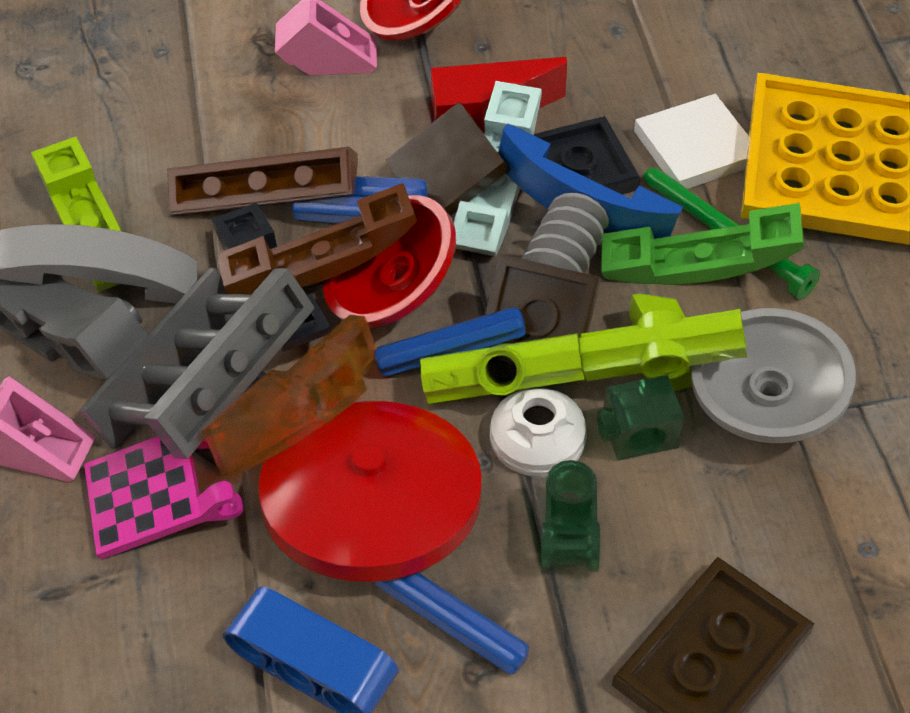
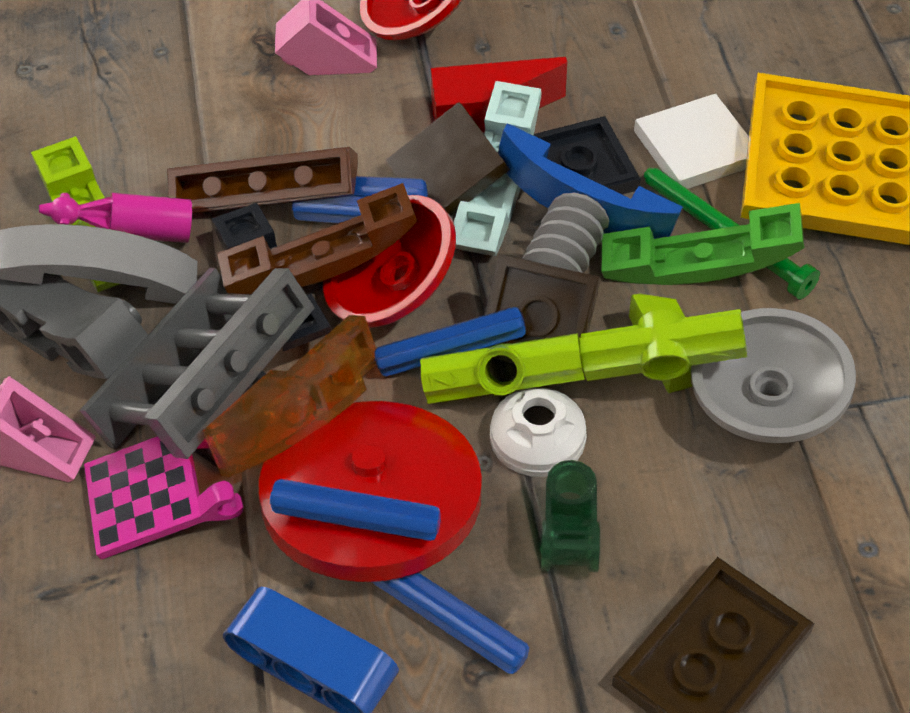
(135, 214): none -> dark pink wheel
(355, 509): none -> blue axle
(641, 417): clear green brick -> none

